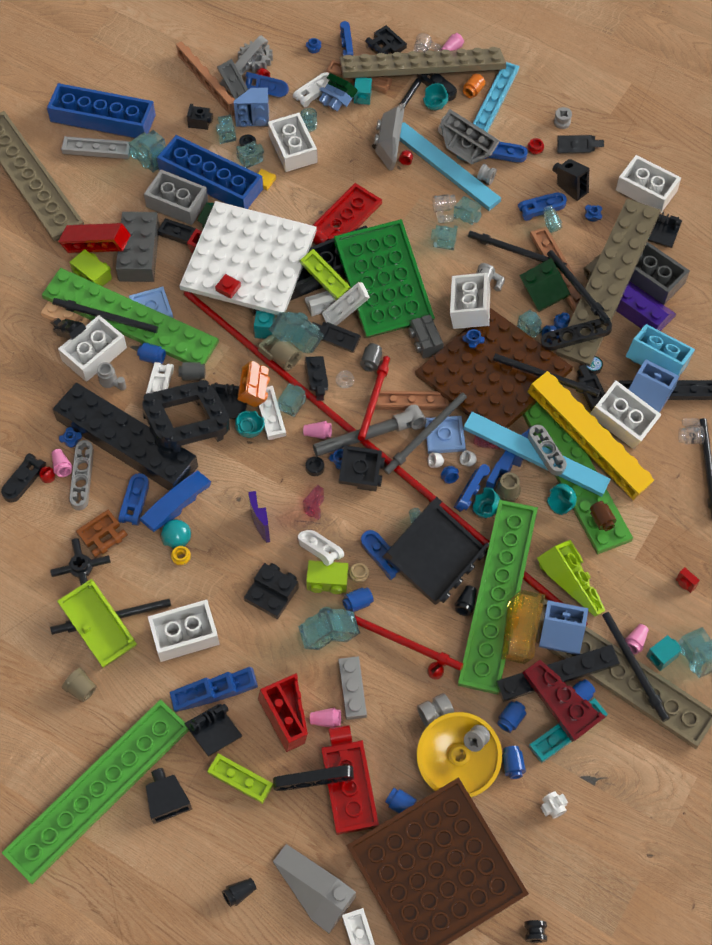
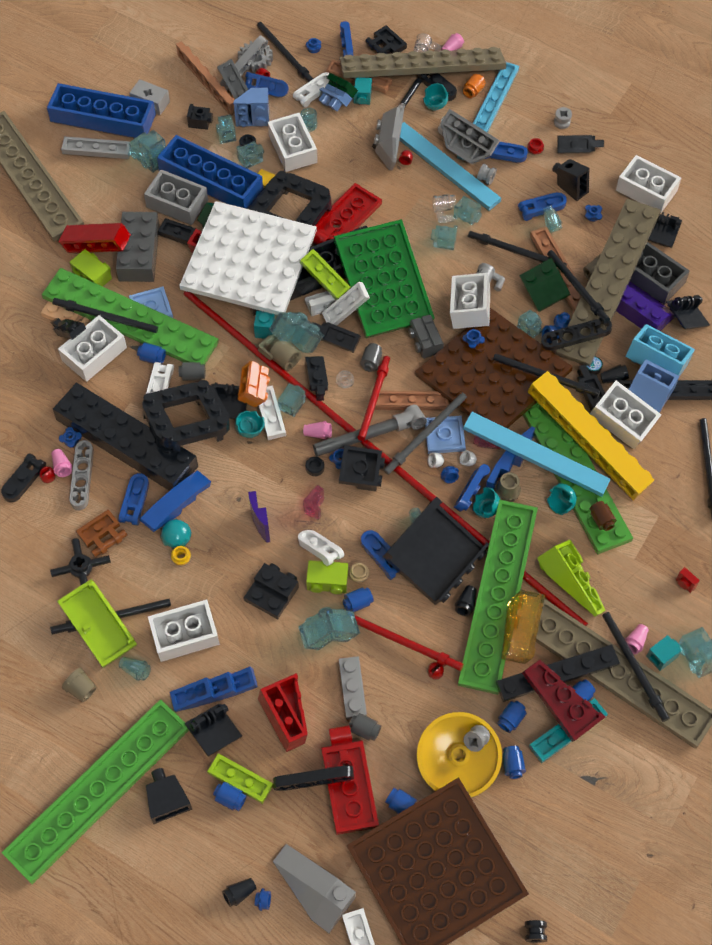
(108, 377): light grey piece -> none
(136, 668): none -> clear light blue cone
(151, 92): none -> light grey brick
(228, 286): red plate -> none
(229, 796): none -> blue brick
(263, 899): none -> blue plate
(287, 182): none -> black plate
(302, 71): none -> black bar
(326, 718): bright pink cone -> none
(365, 727): none -> dark grey brick
(430, 711): light grey wheel -> none
(547, 459): light grey beam -> none
(554, 805): white gear -> none
(563, 627): medium blue slope -> none
(615, 374): none -> black cone
(687, 311): none -> black hinge
(692, 433): clear piece -> none

